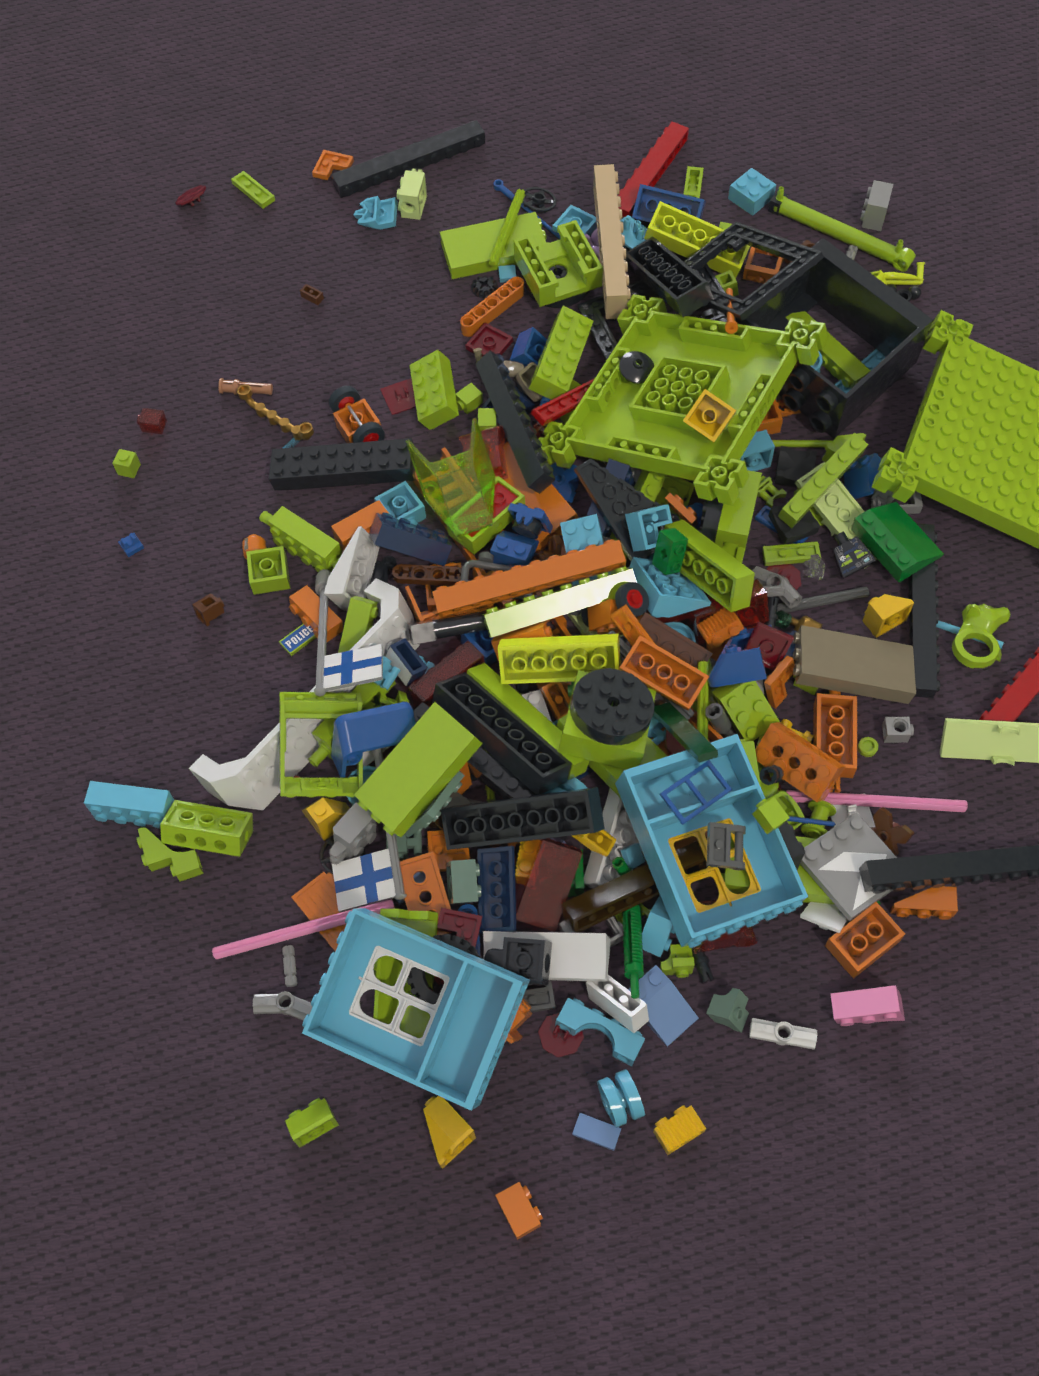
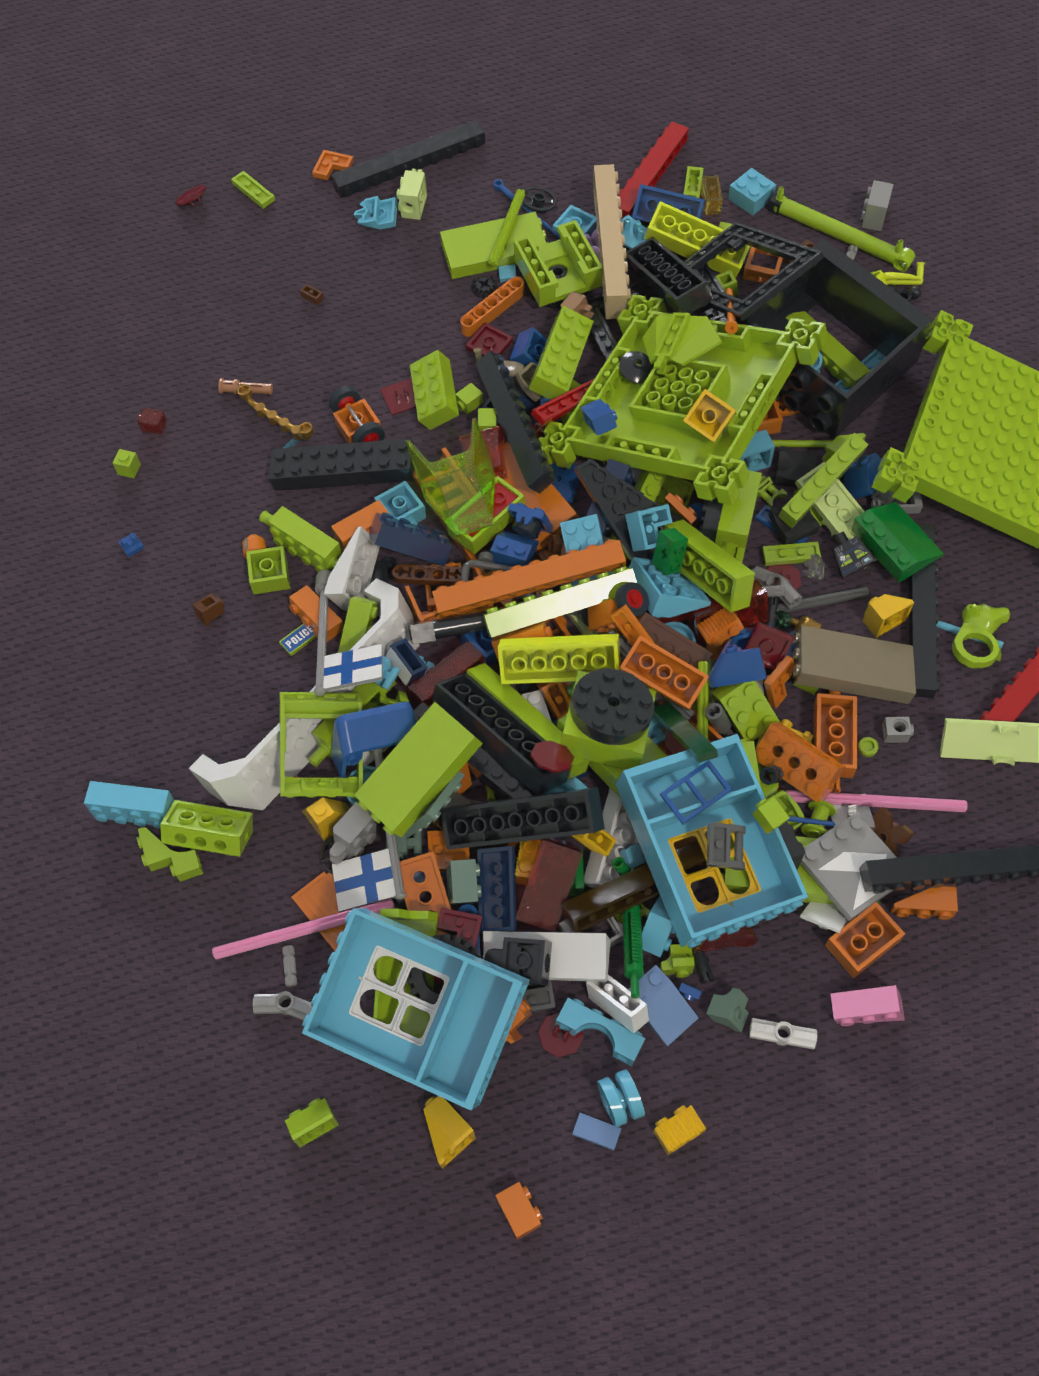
(552, 756): none -> dark red piece
(578, 303): none -> medium nougat brick
(599, 417): none -> blue brick
(679, 339): none -> lime panel
(689, 991): none -> blue plate
(711, 194): none -> clear yellow brick

